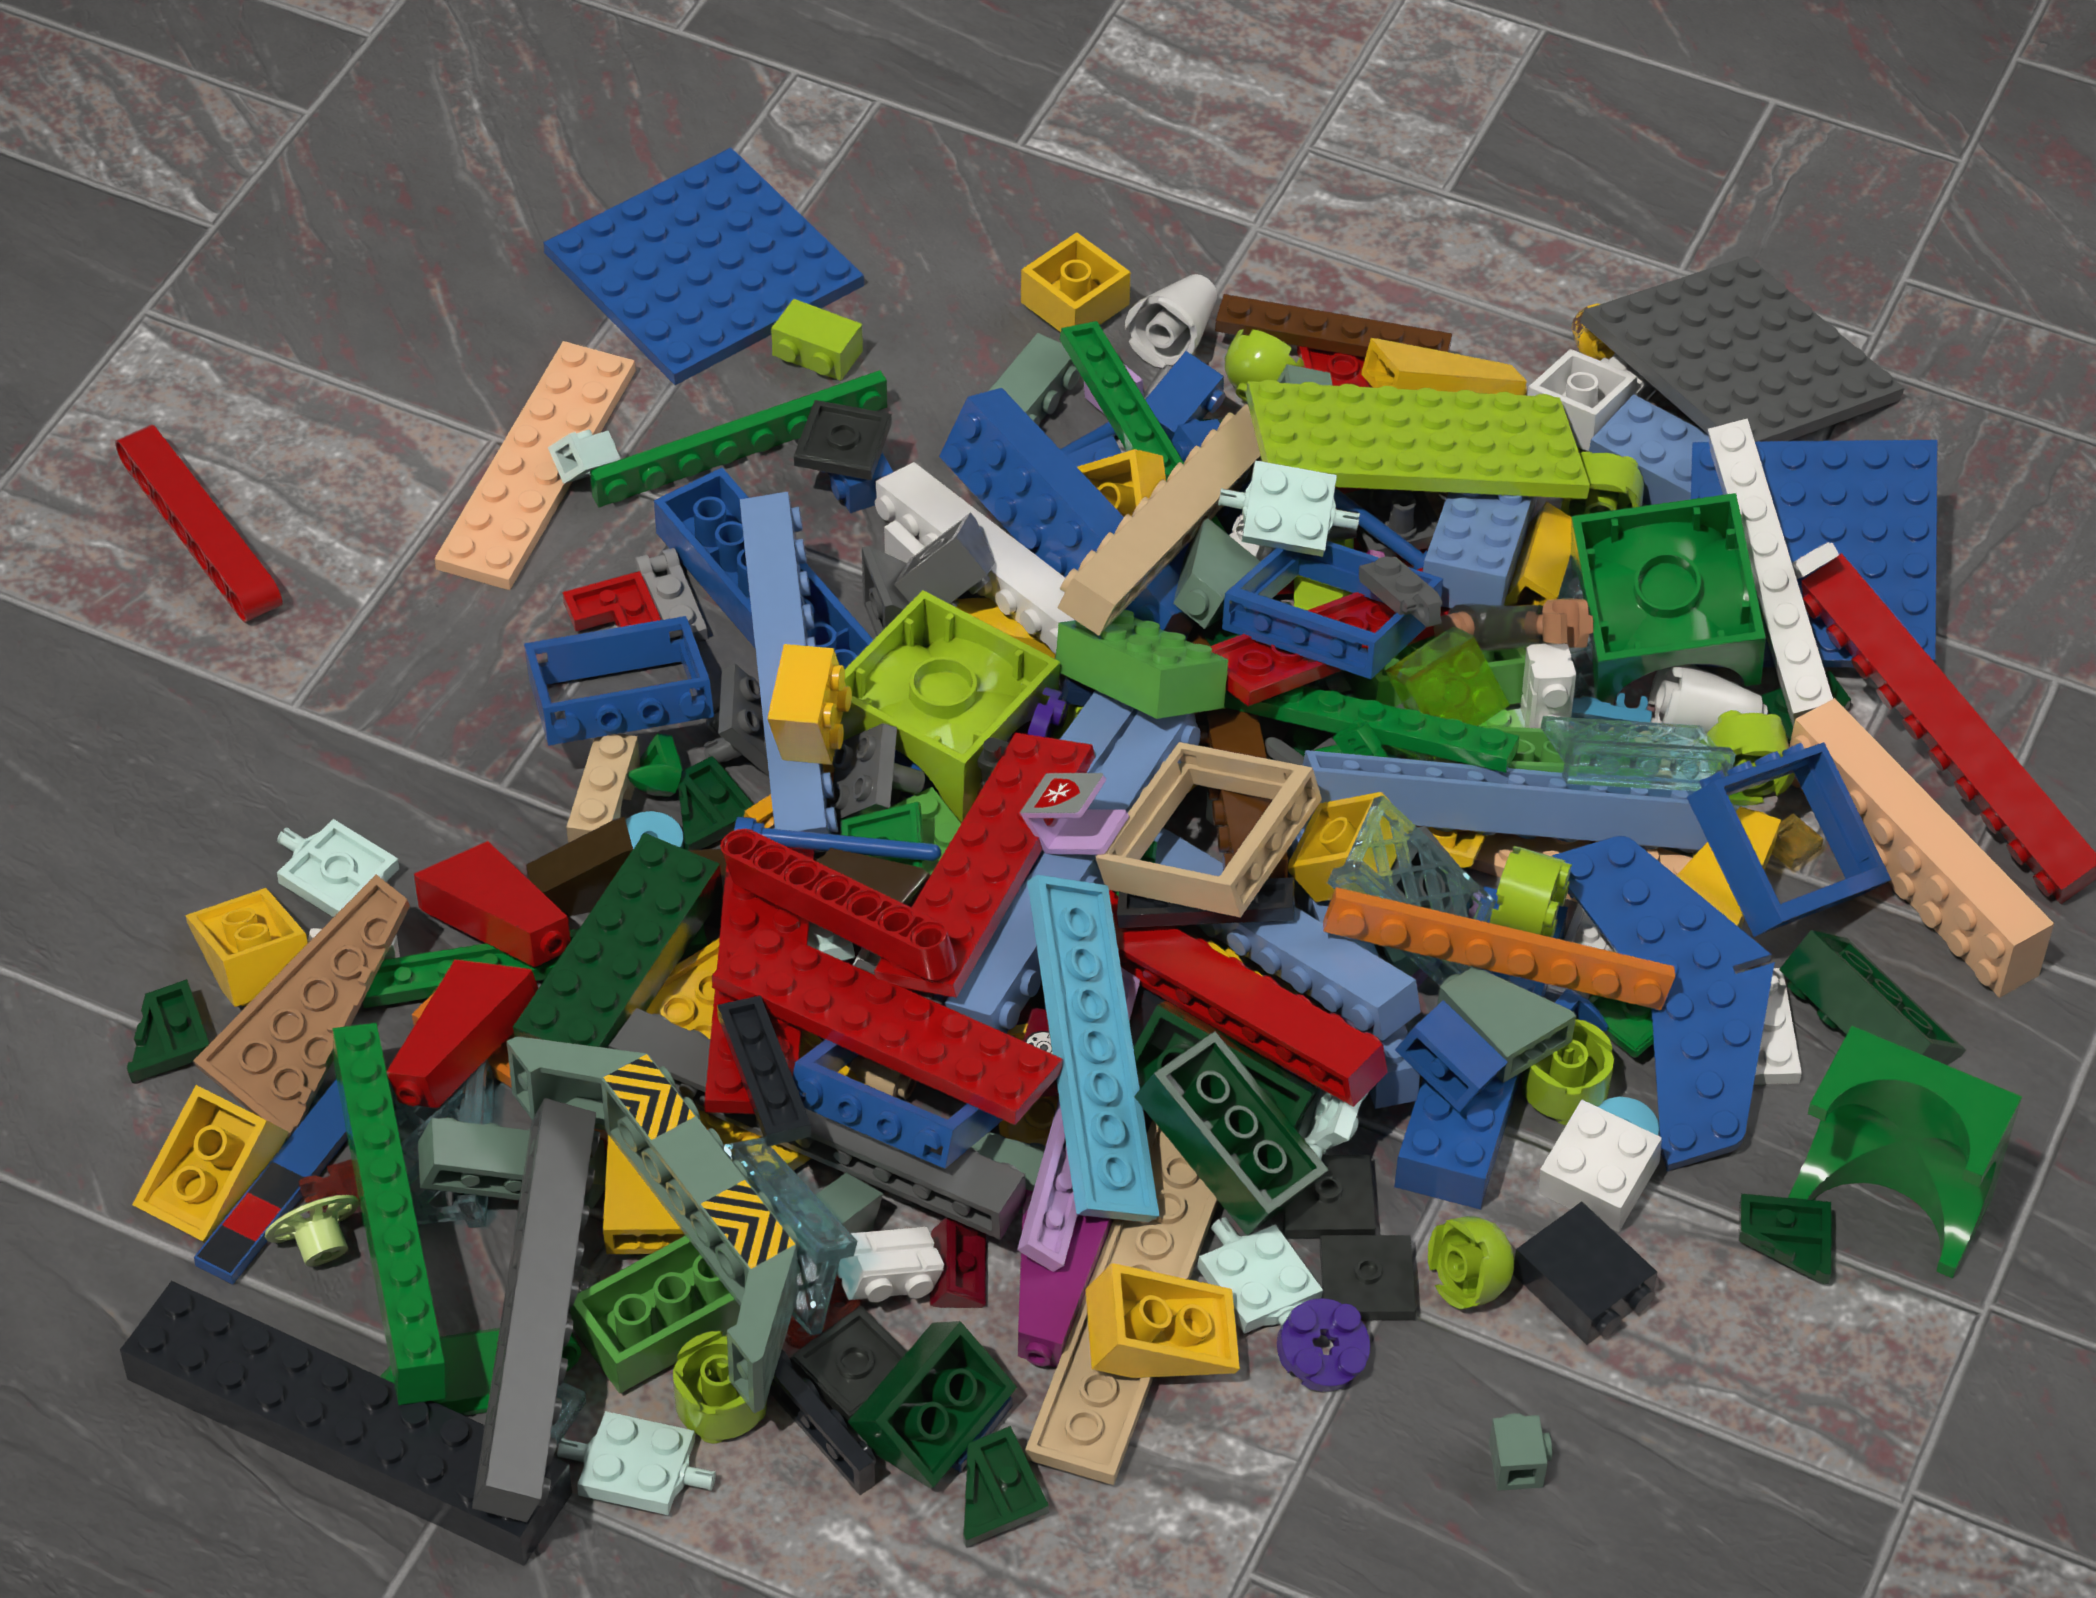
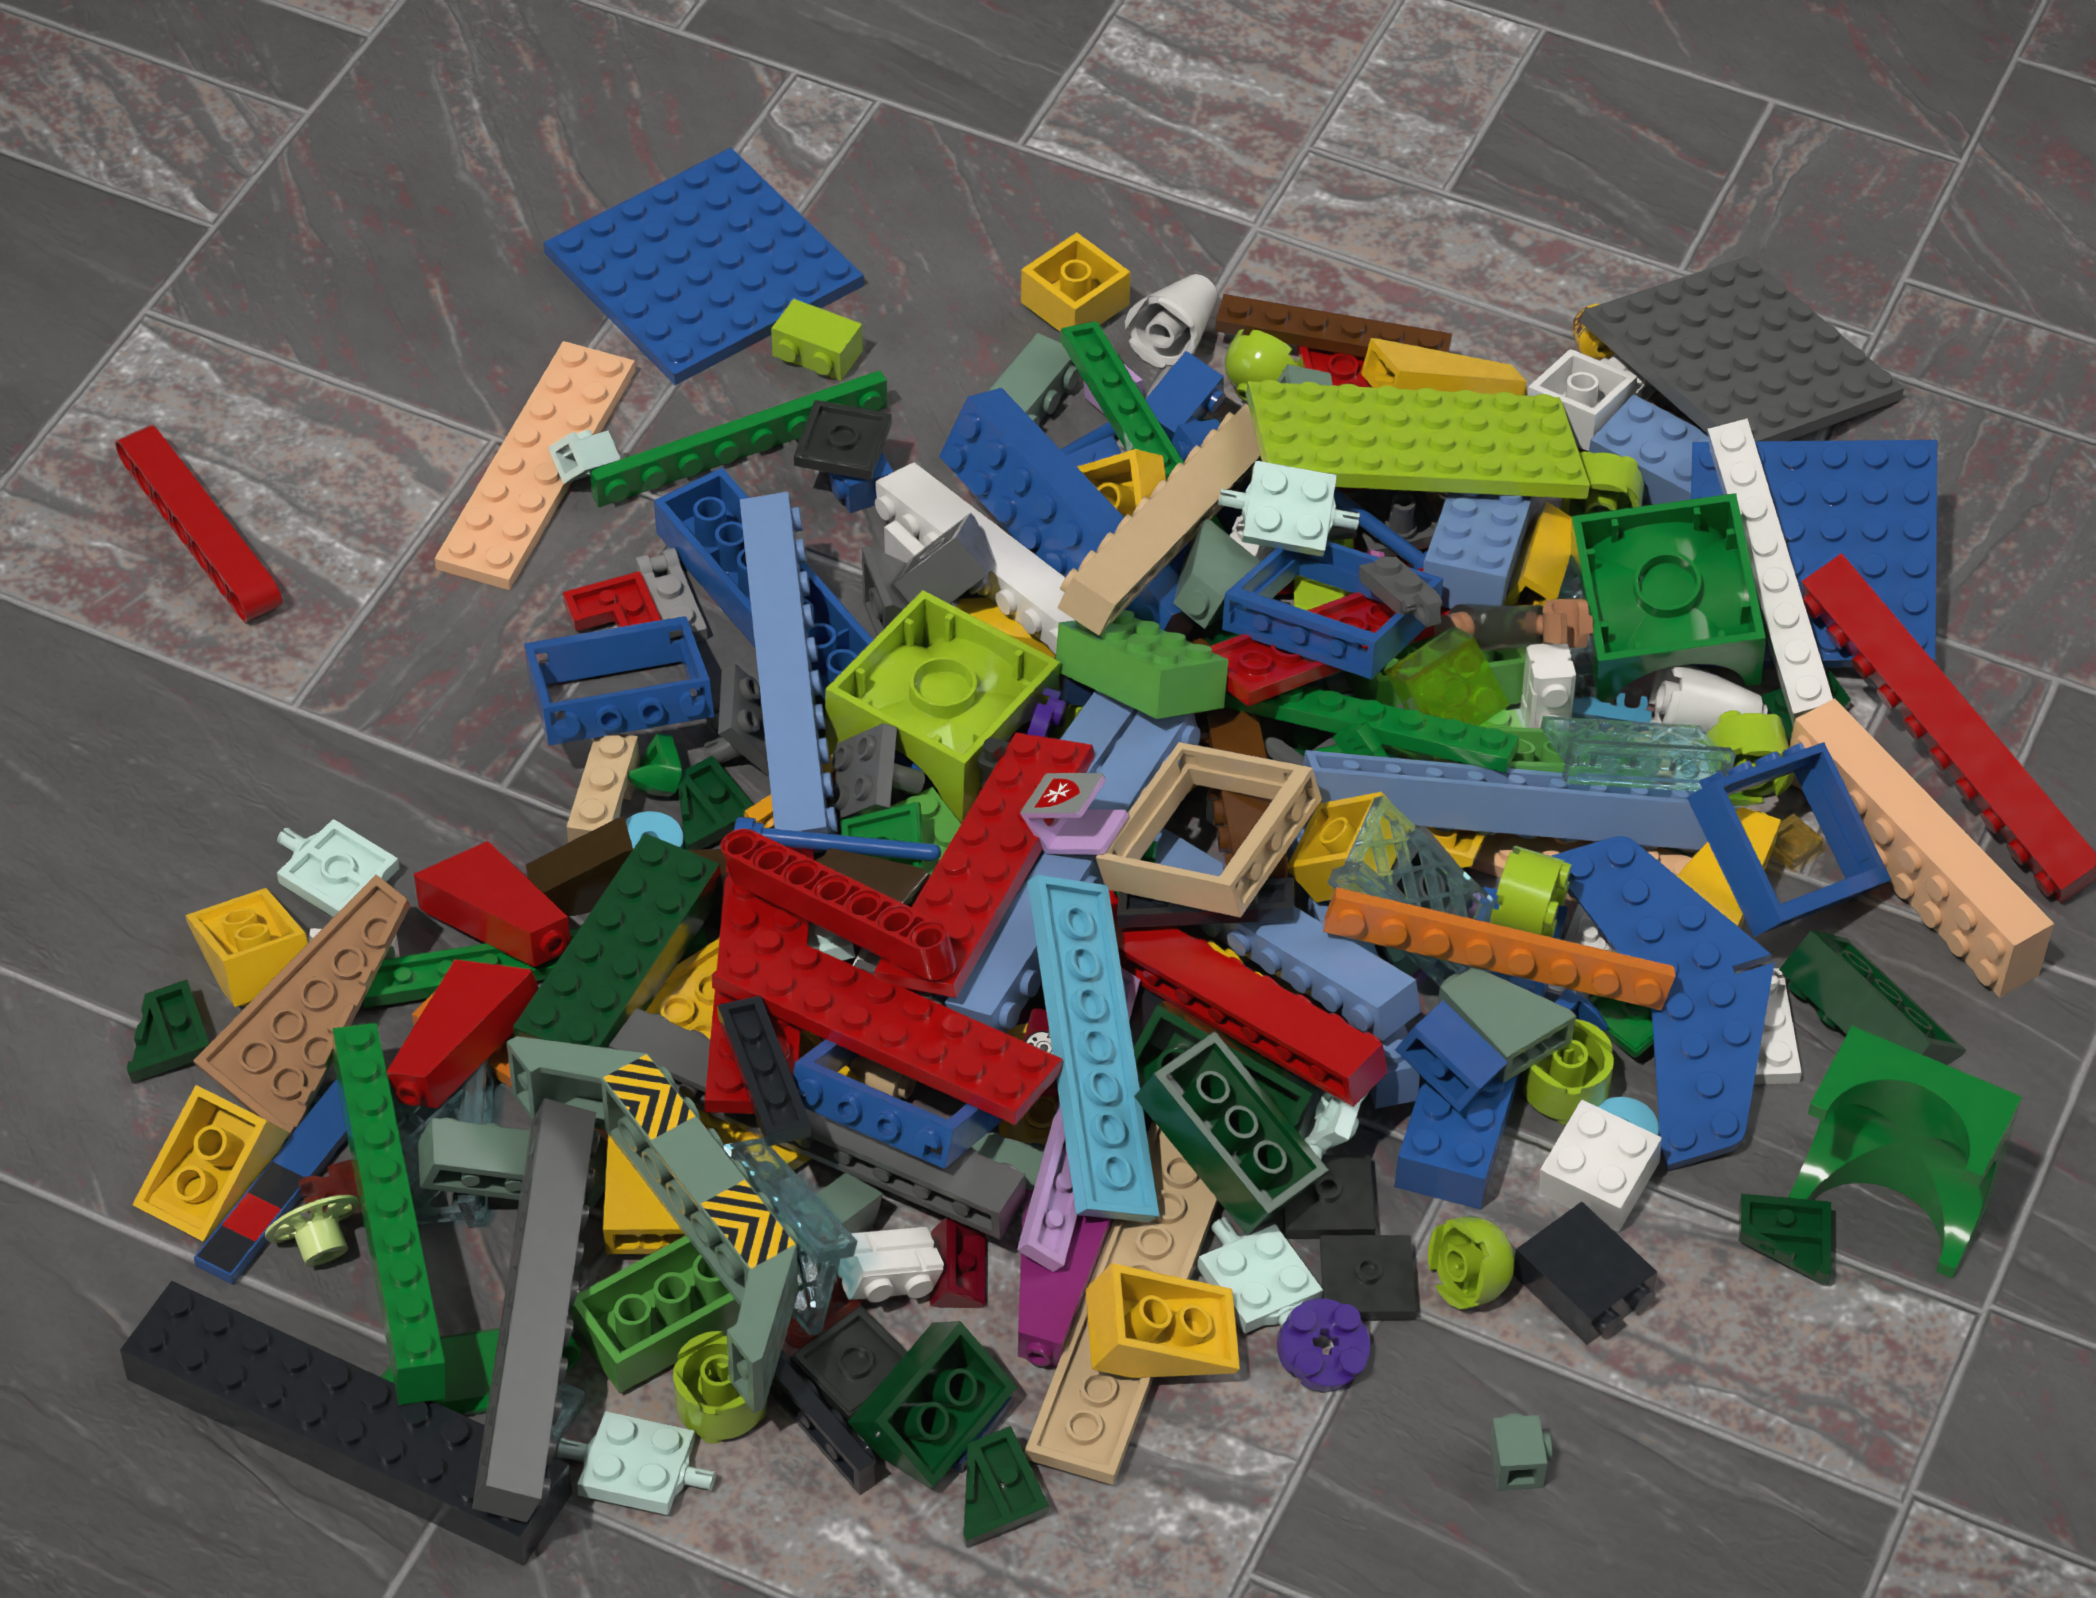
(809, 704): yellow brick -> none
(1814, 559): white tile -> none

